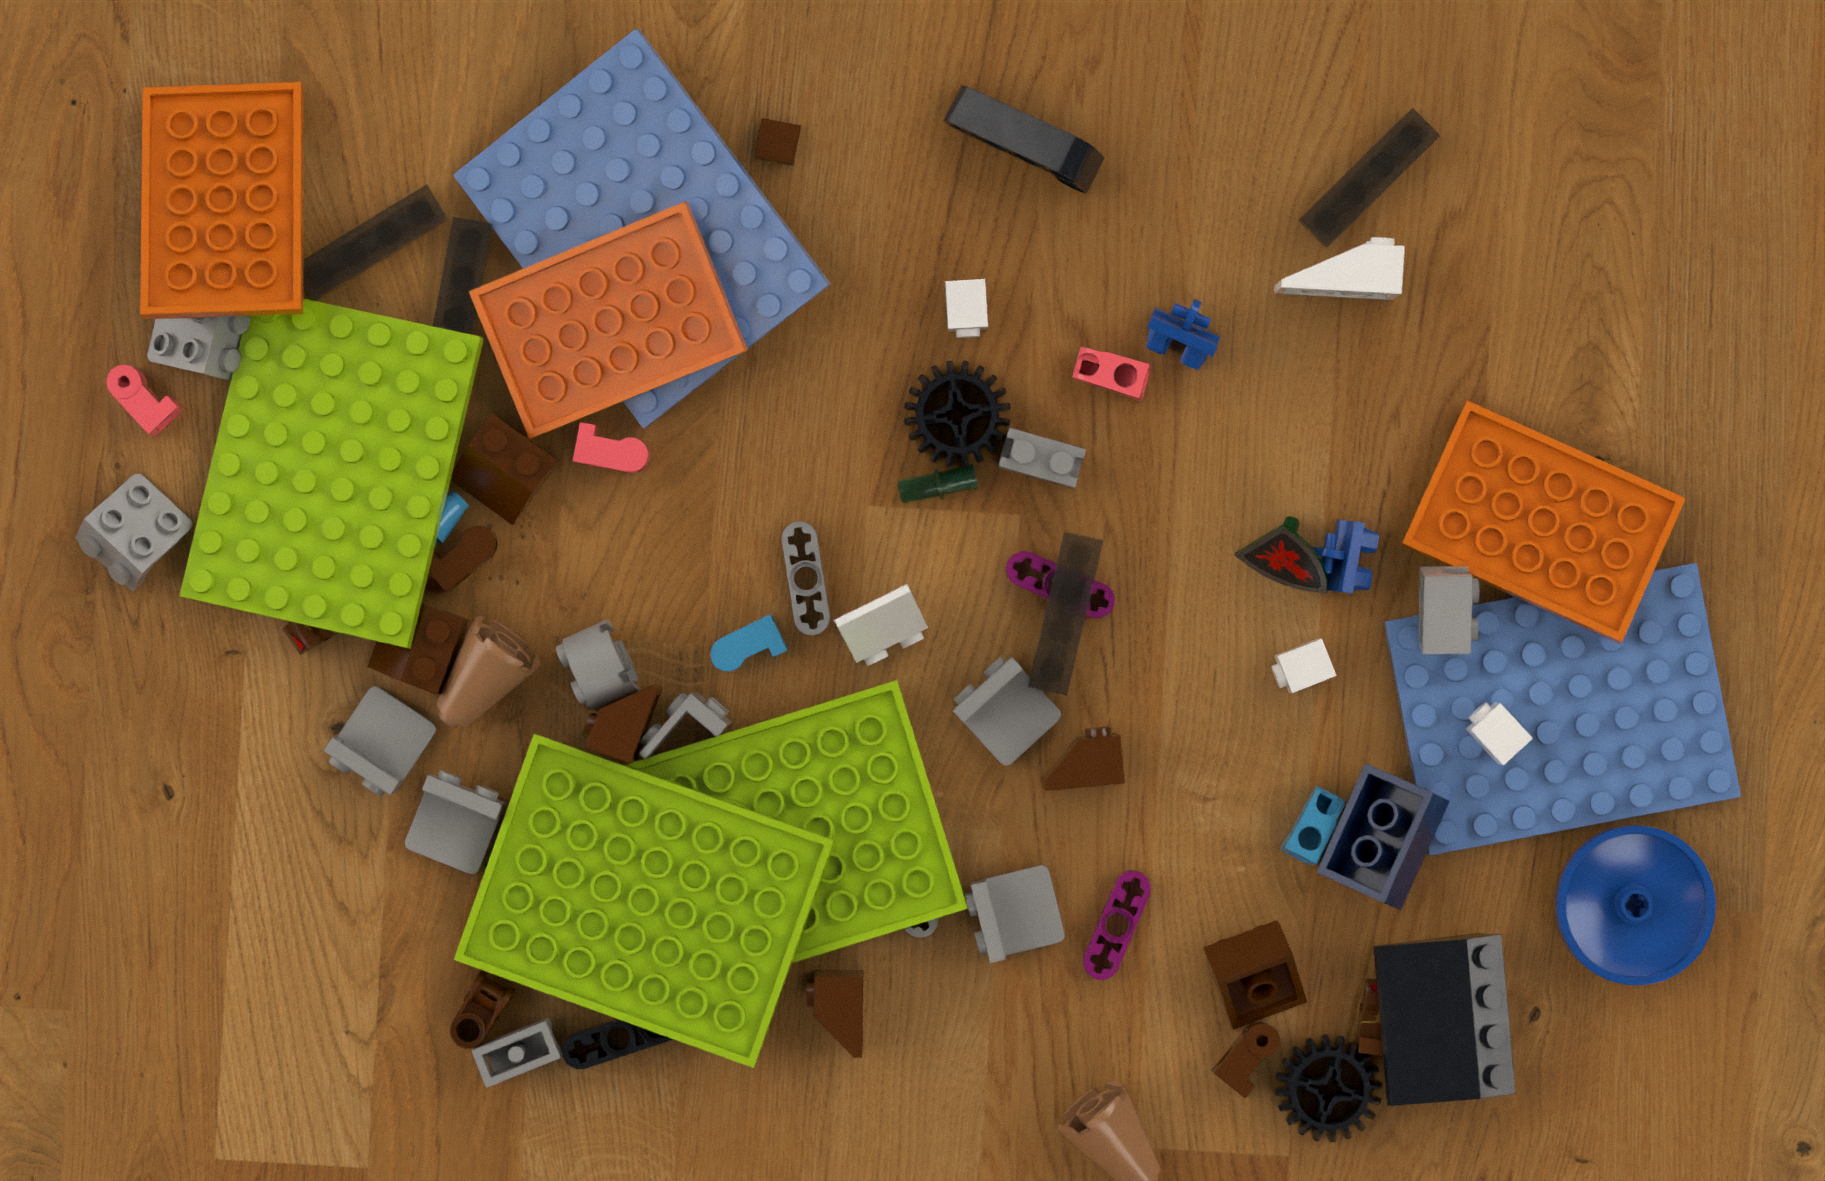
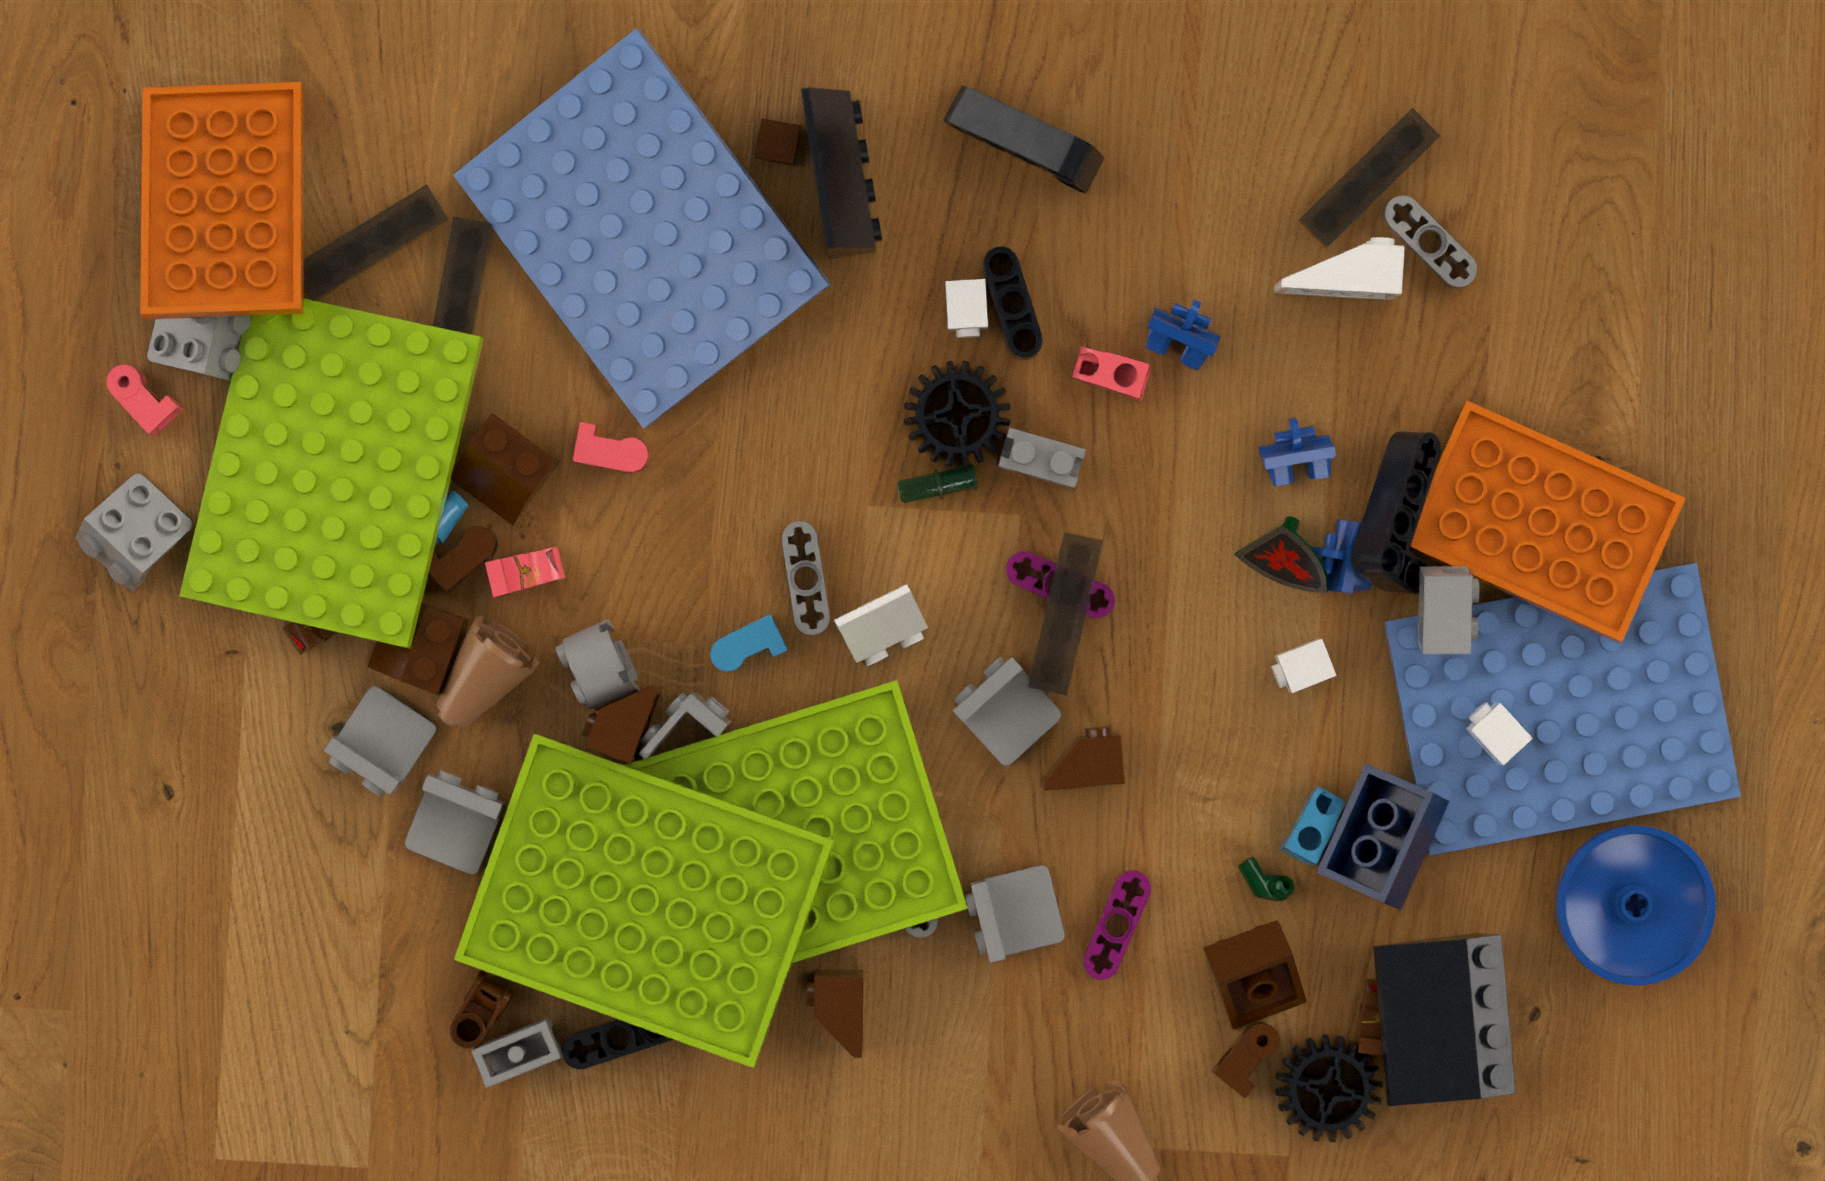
(524, 571): none -> coral leg
(608, 320): orange plate -> none
(839, 172): none -> black slope
(1012, 283): none -> black beam
(1265, 885): none -> dark green arm
(1297, 447): none -> blue hips
(1394, 511): none -> black beam
(1444, 269): none -> light grey beam

